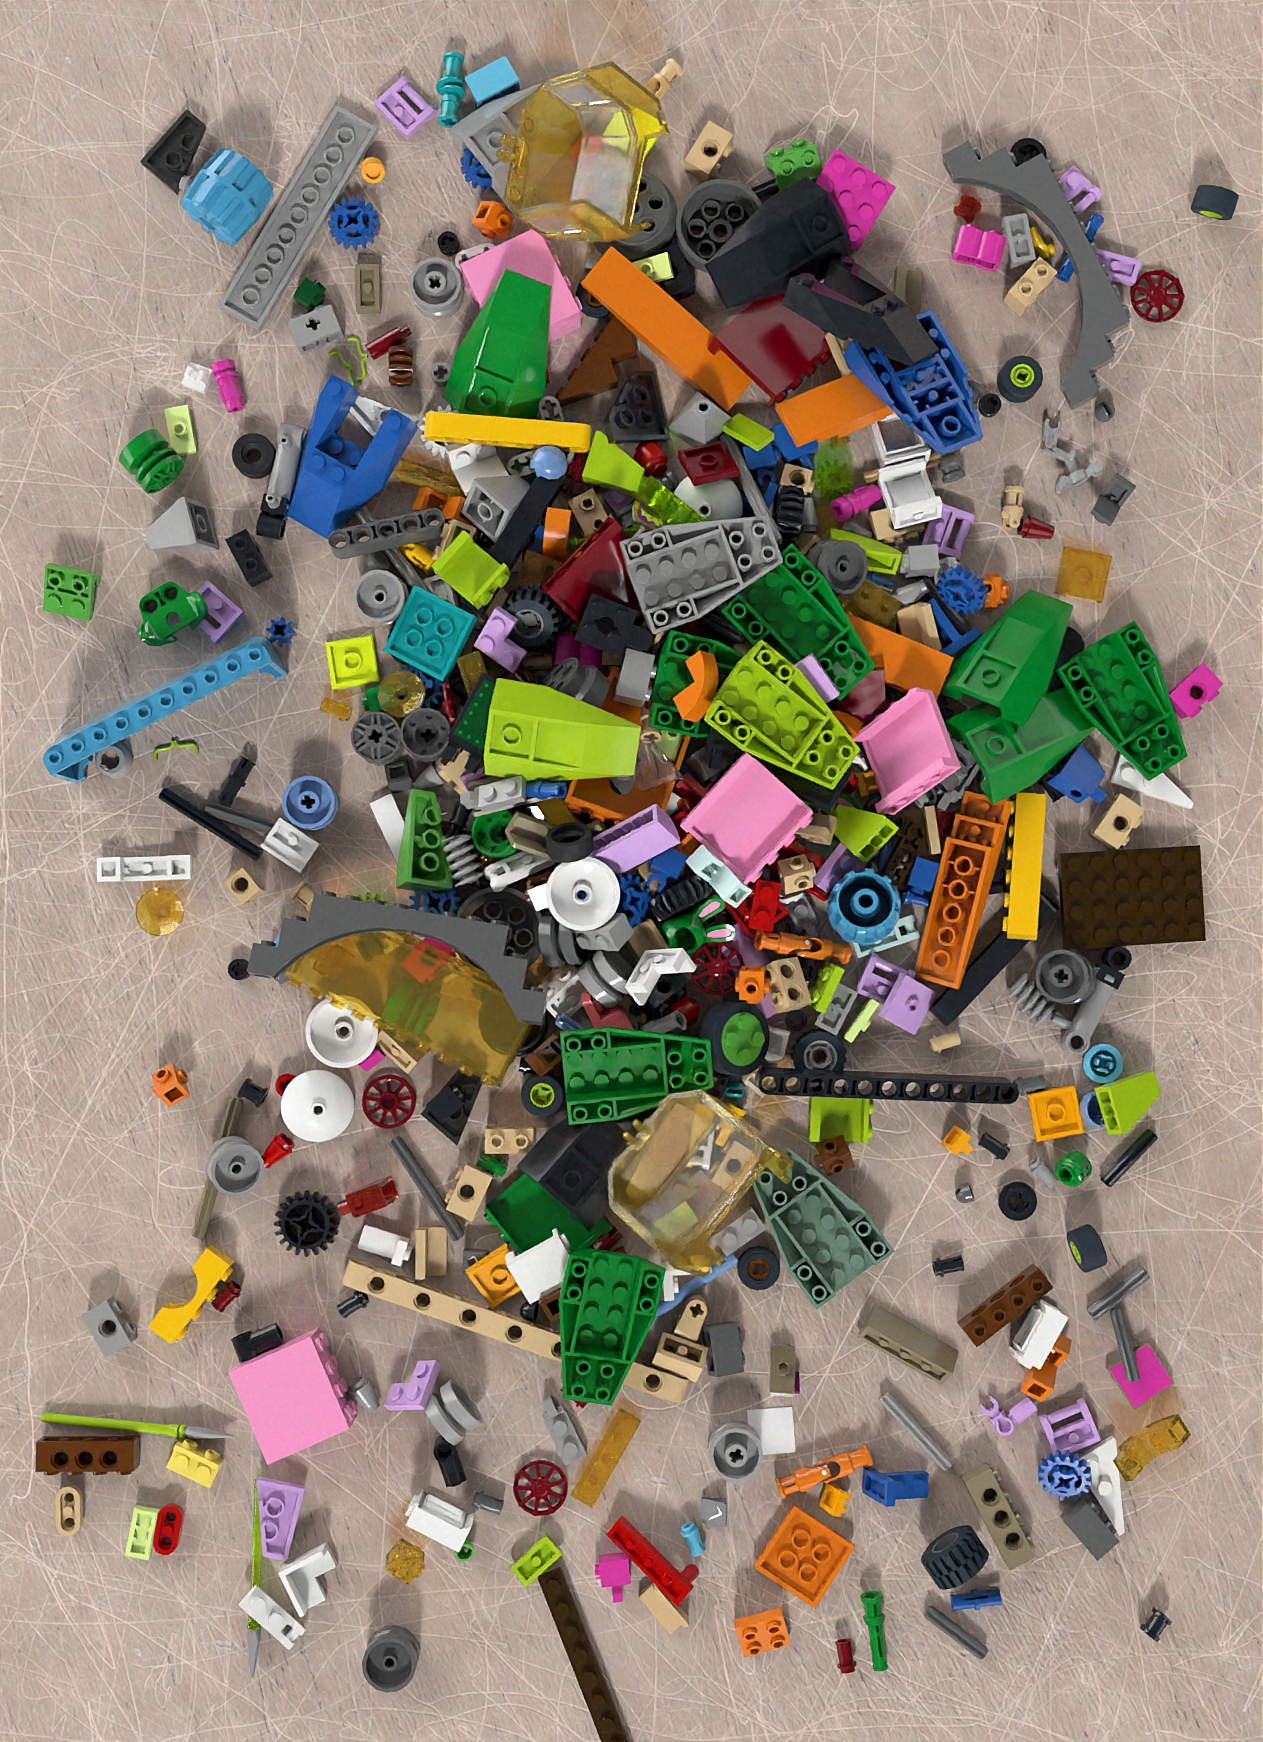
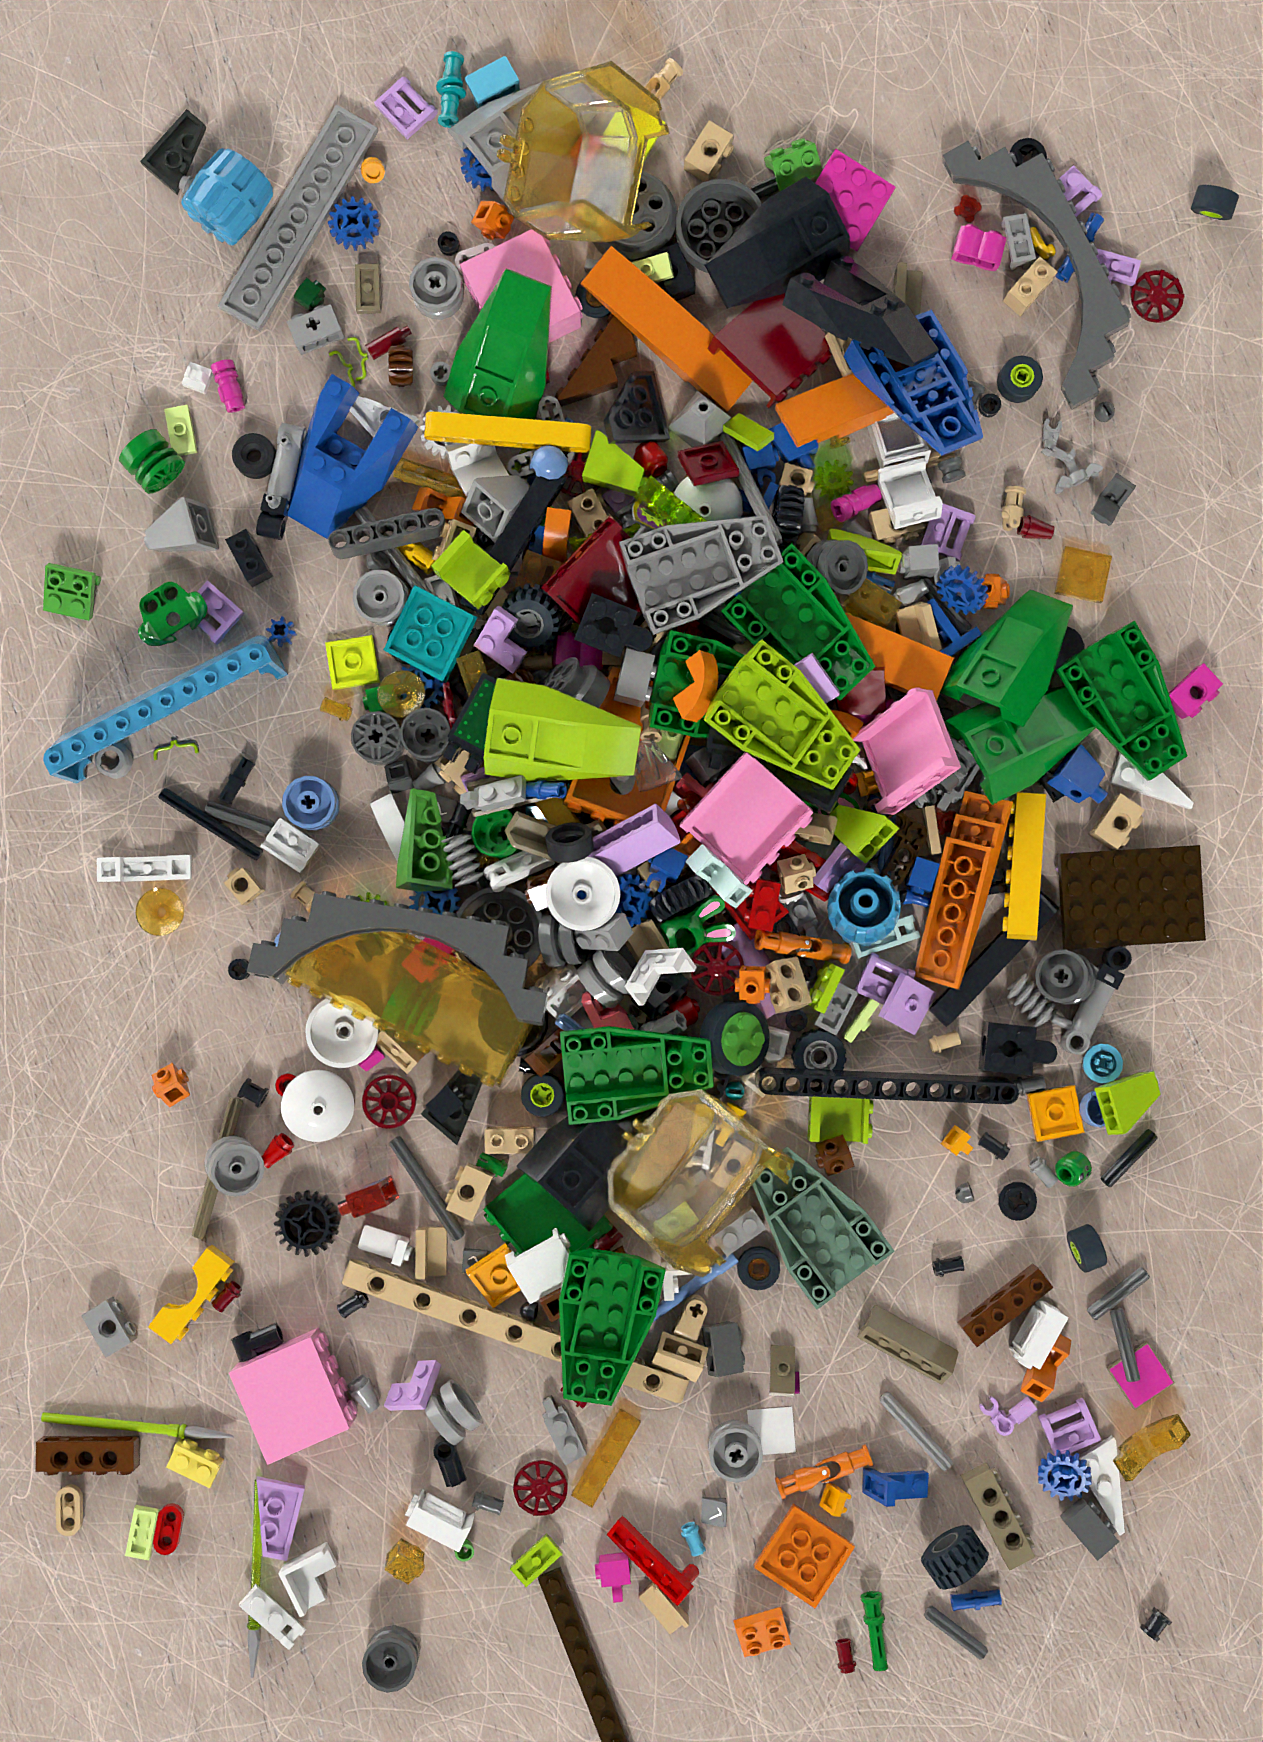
(1013, 1048): none -> black brick

